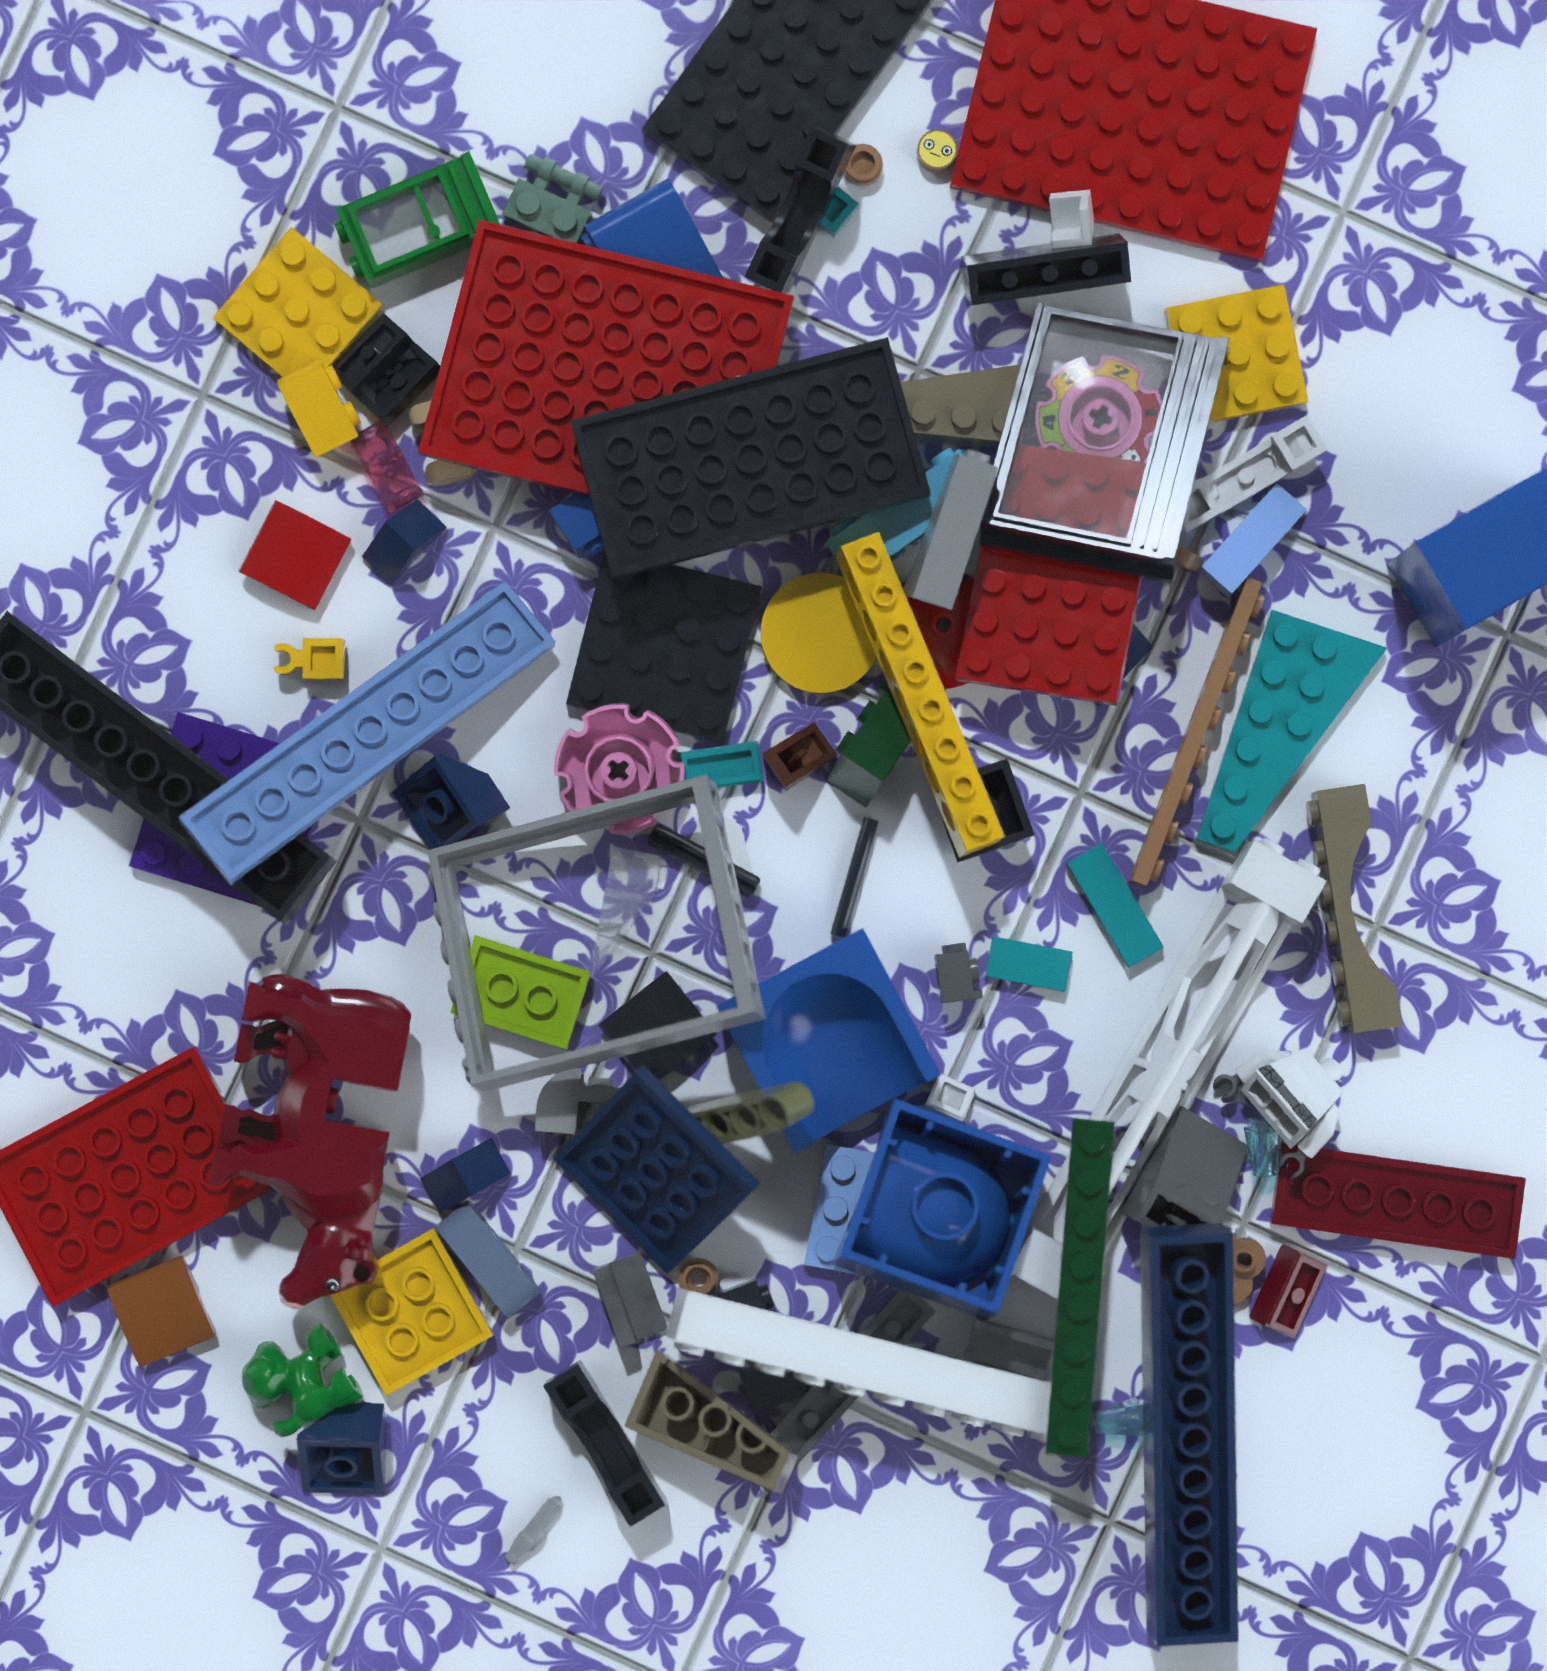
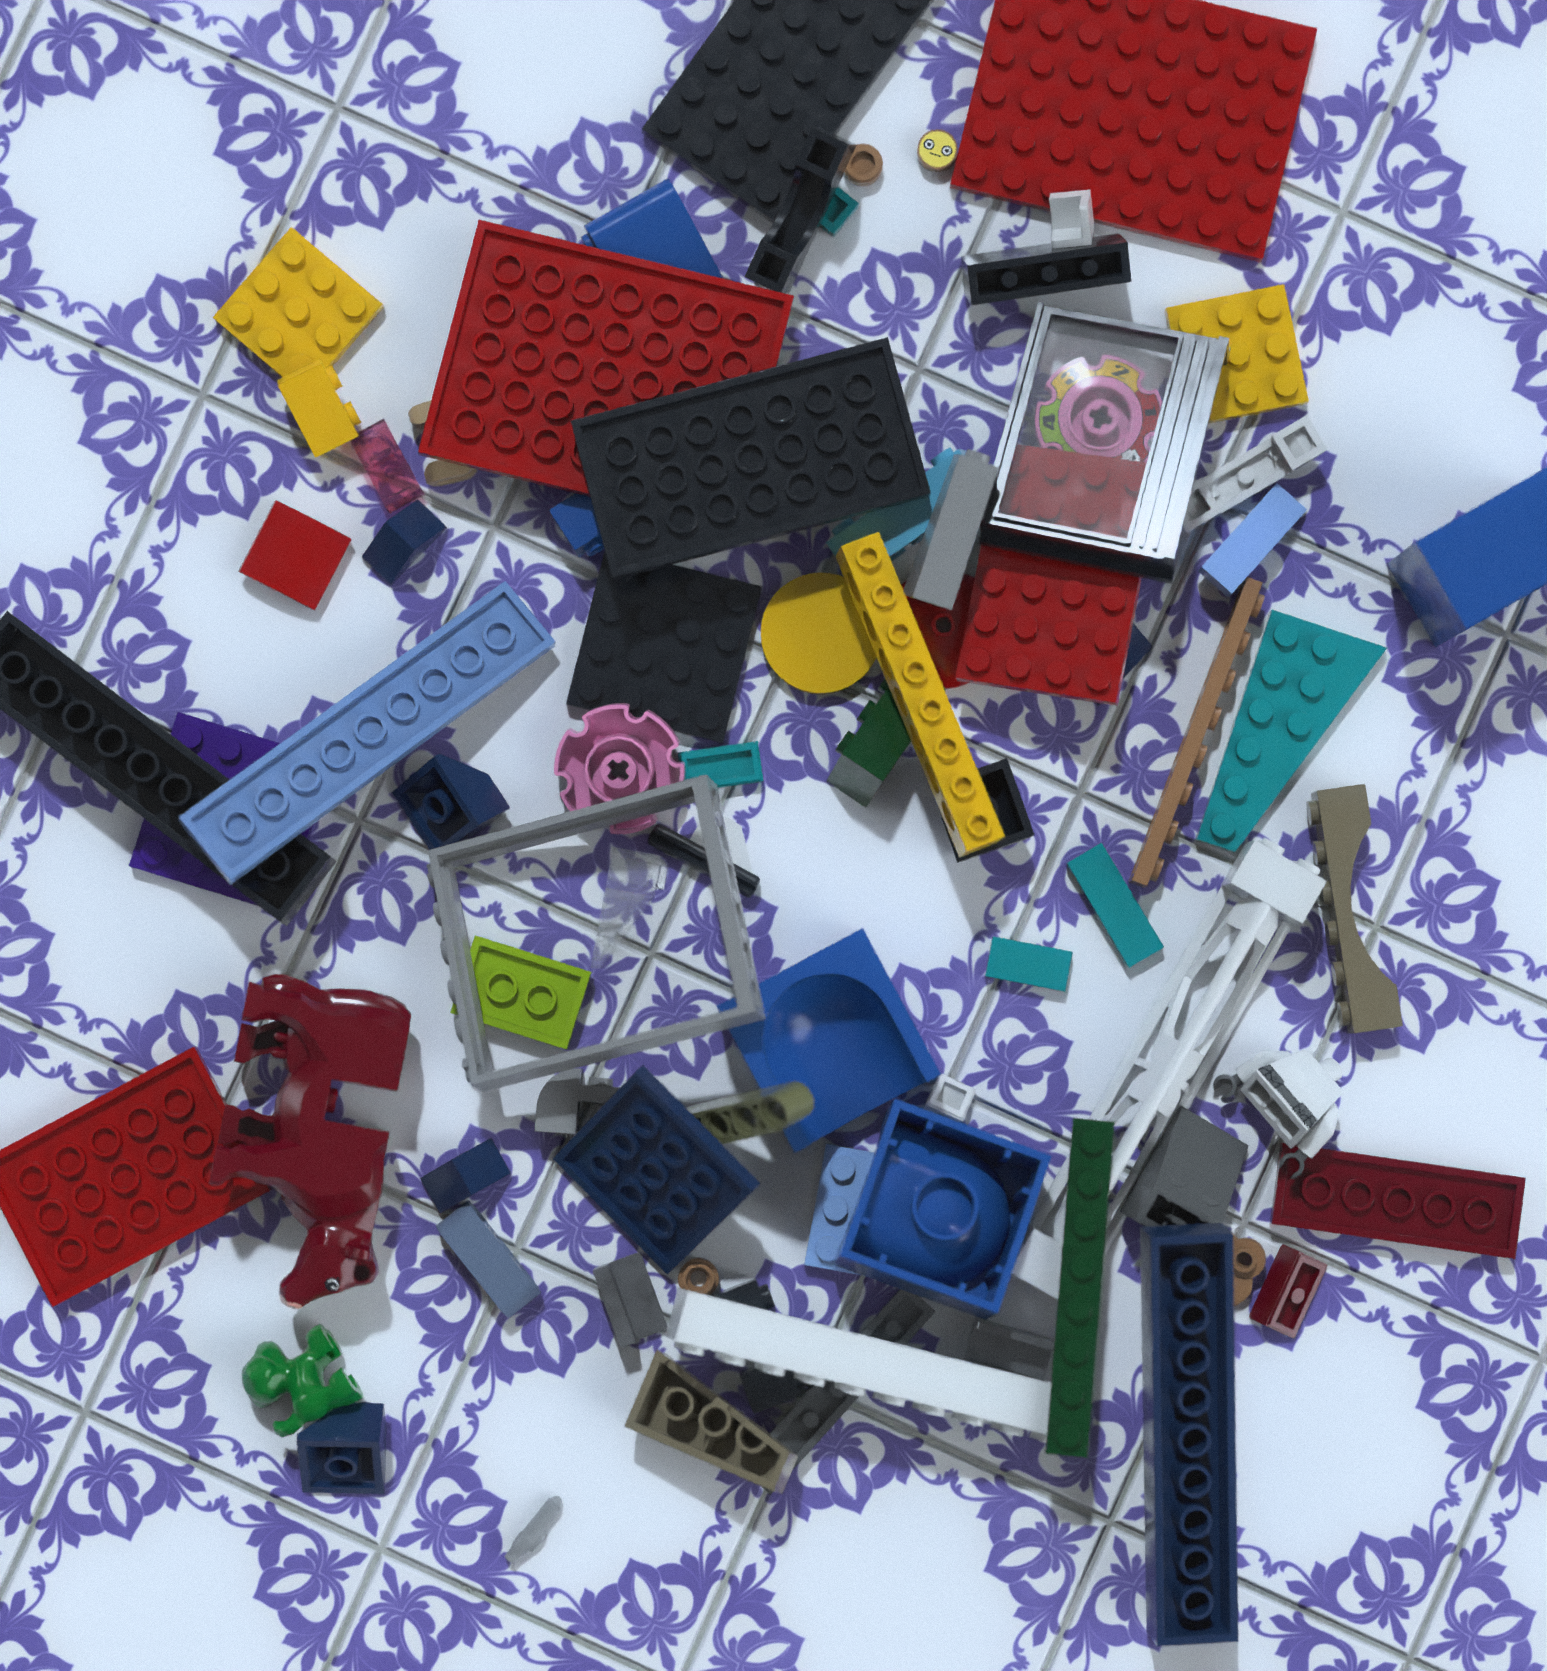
(161, 1311): dark orange slope -> none
(318, 660): yellow plate -> none
(386, 370): black slope -> none
(413, 1313): yellow plate -> none
(415, 221): green door -> none
(545, 212): sand green plate -> none
(606, 1441): black arch -> none
(655, 1007): black slope -> none
(799, 756): copper slope -> none
(854, 877): black bar -> none
(956, 974): dark grey brick -> none
(961, 406): dark tan wedge -> none
(1121, 1418): clear light blue cone -> none
(1188, 561): medium nougat tile -> none
(1263, 1146): clear light blue cone -> none

